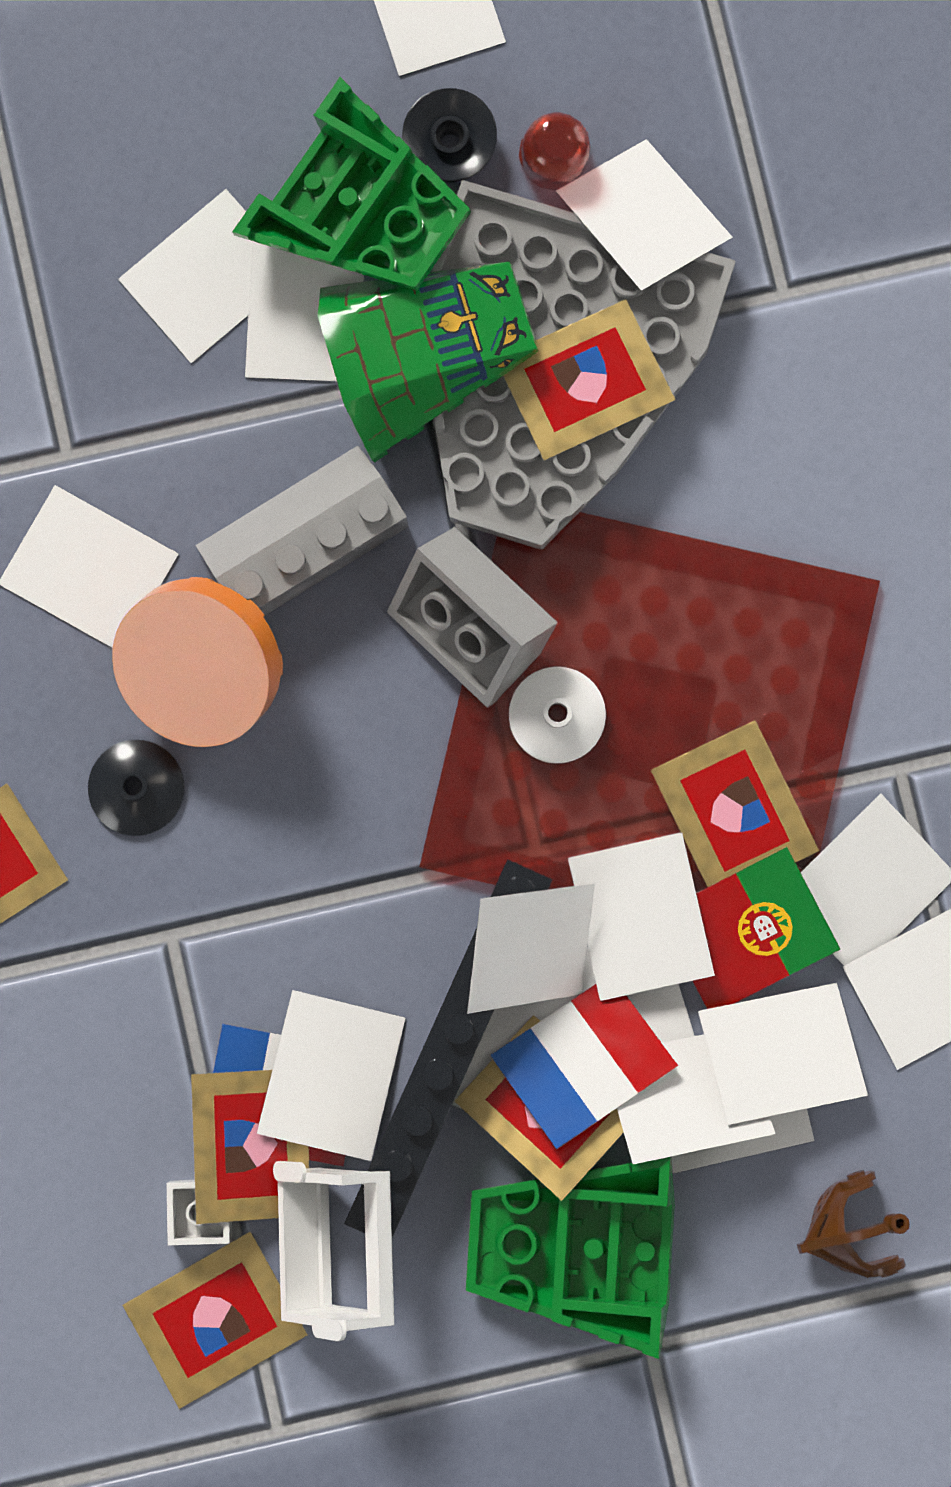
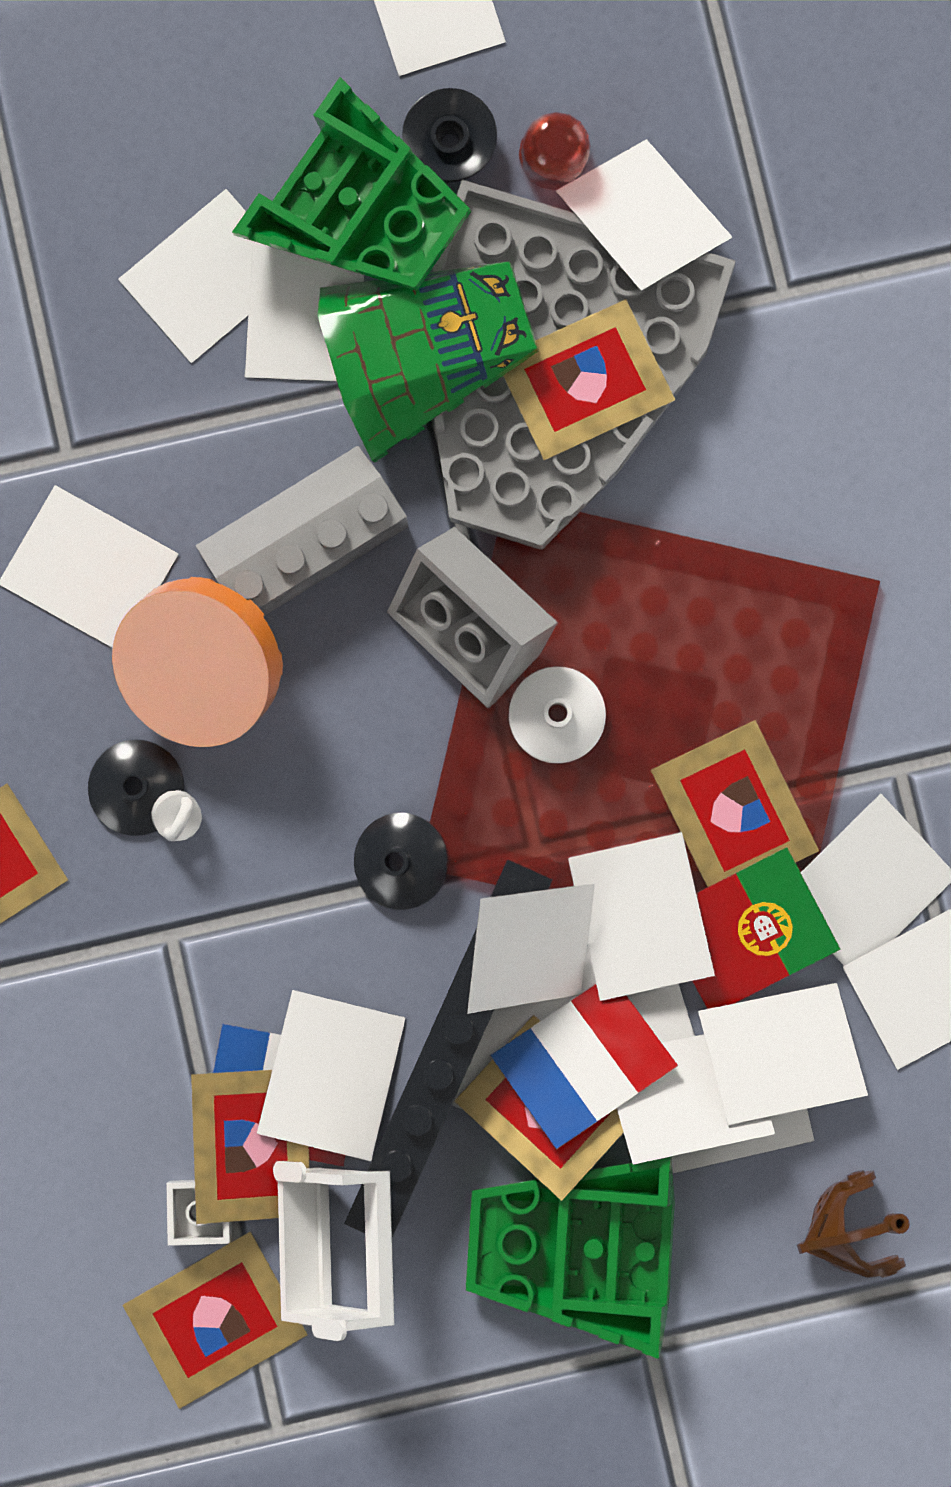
(176, 815): none -> white tile
(423, 857): none -> black dish

